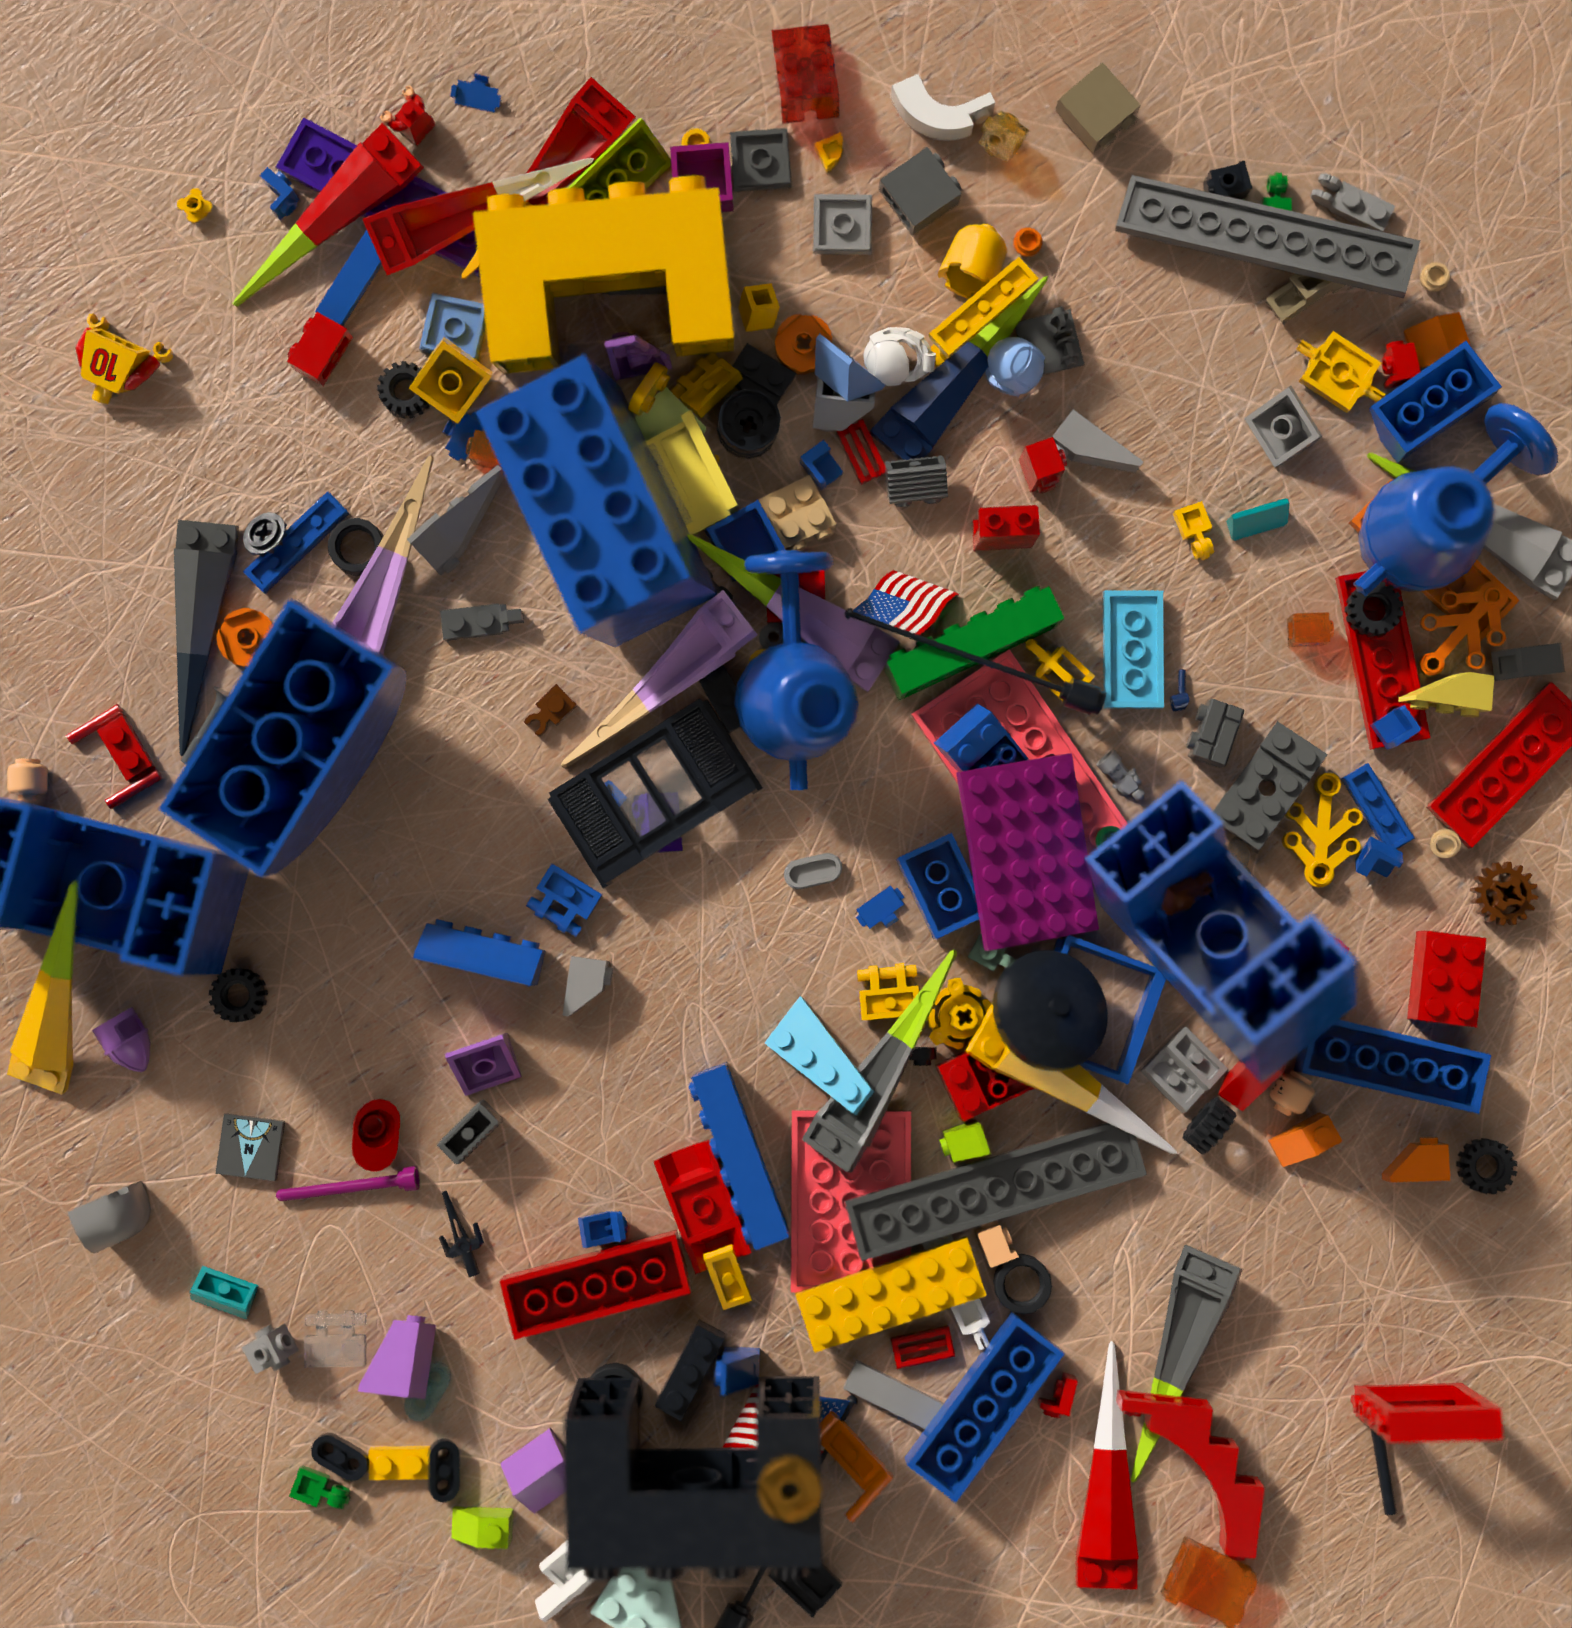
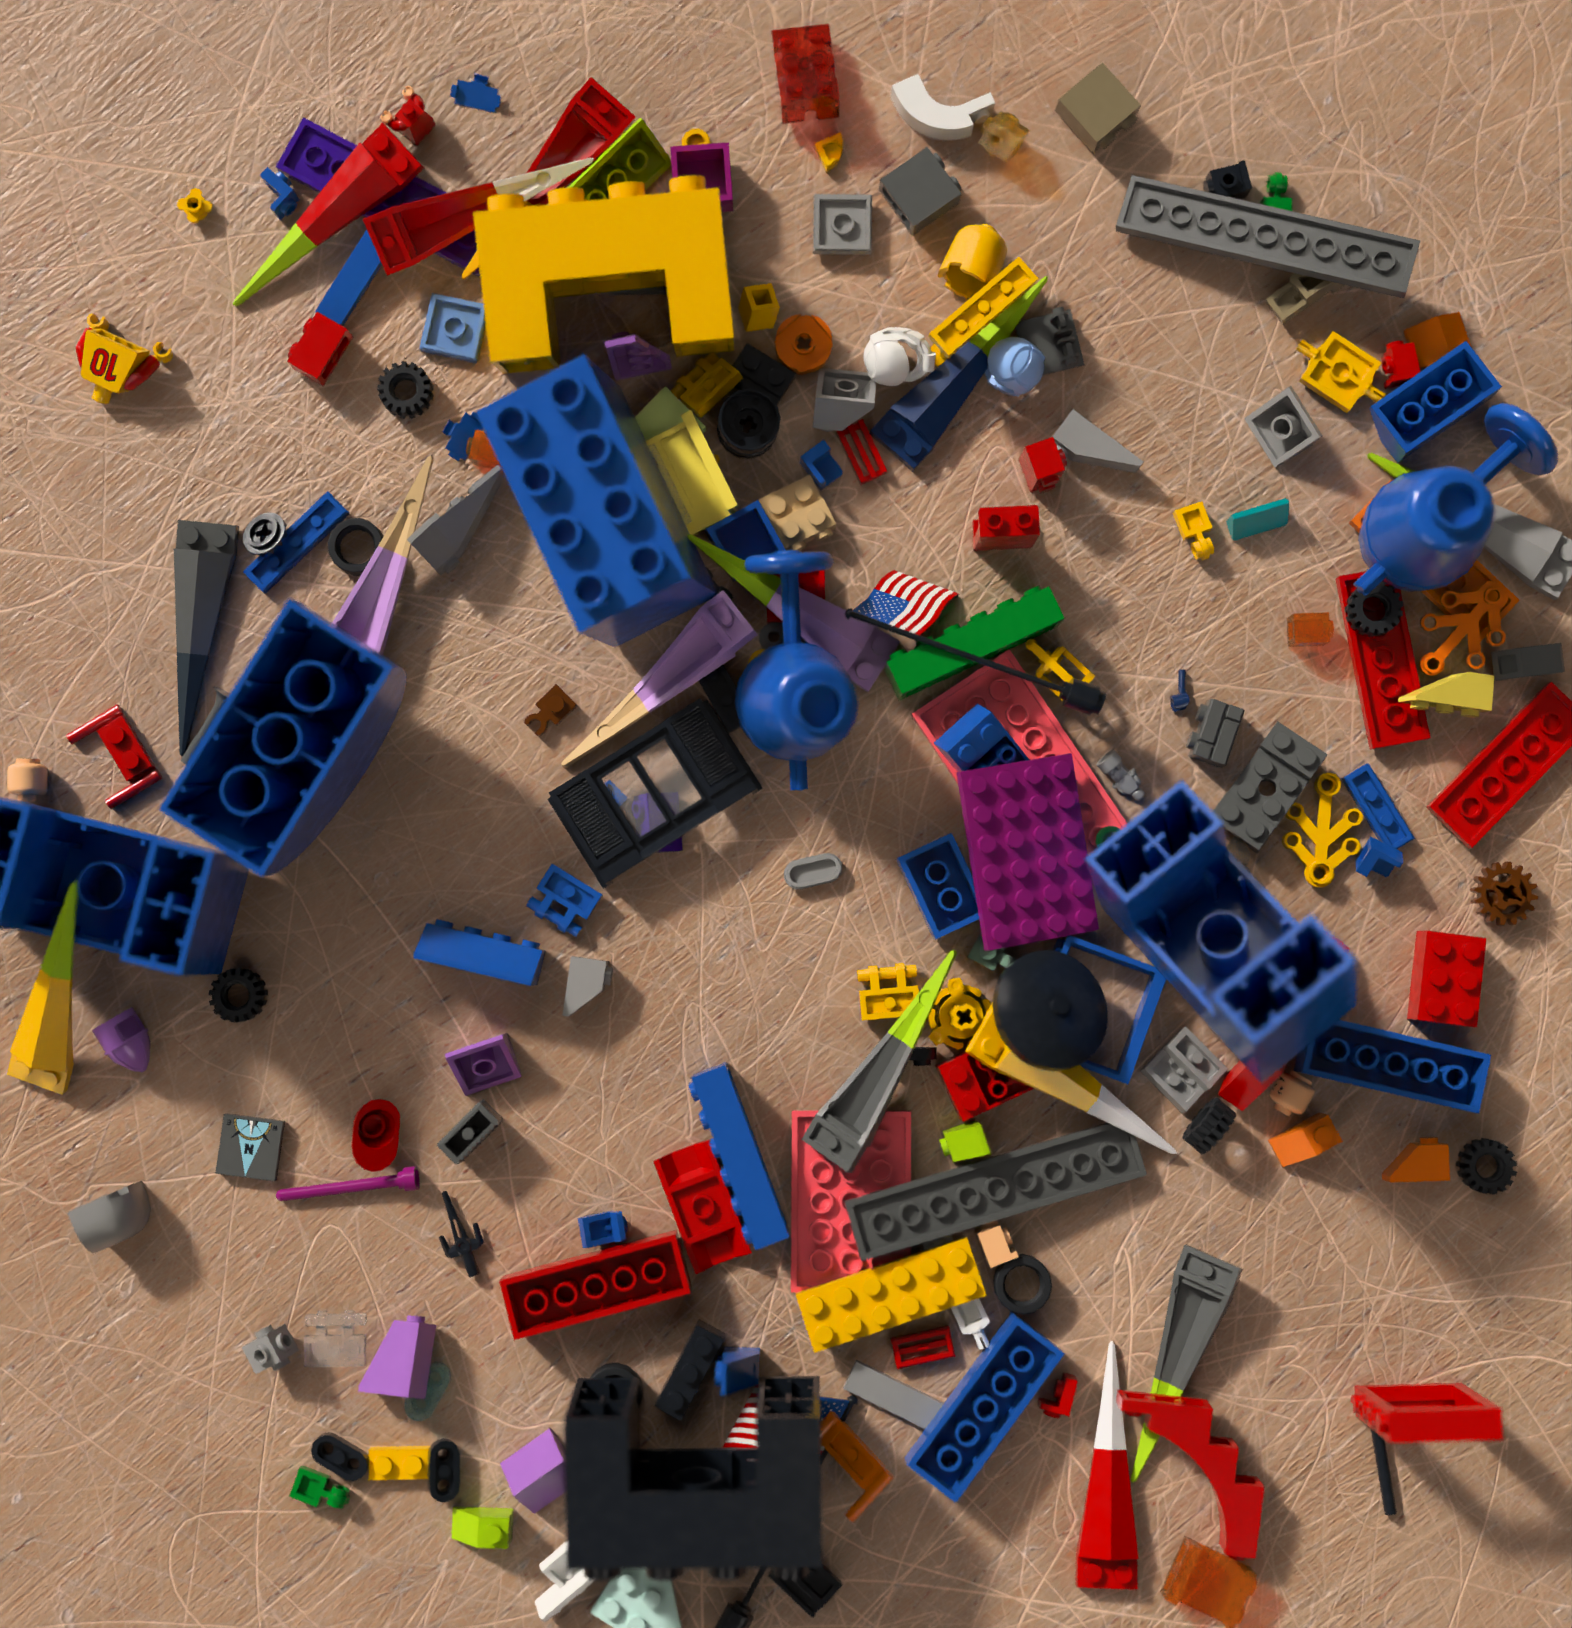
(223, 1292): teal slope -> none
(233, 630): orange plate -> none
(450, 380): yellow slope -> none
(478, 621): dark grey hinge -> none
(644, 395): yellow plate -> none
(727, 1277): yellow plate -> none
(760, 160): dark grey tile -> none
(792, 1470): pearl gold tile -> none
(814, 1052): medium azure wing -> none
(843, 372): medium blue slope -> none
(881, 908): blue piece -> none
(916, 480): dark grey brick -> none
(1027, 242): orange plate -> none
(1133, 649): medium azure plate -> none
(1183, 894): reddish brown plate -> none
(1353, 203): light grey hinge -> none
(1396, 727): blue panel -> none
(1434, 277): tan plate -> none
(1445, 843): tan plate -> none

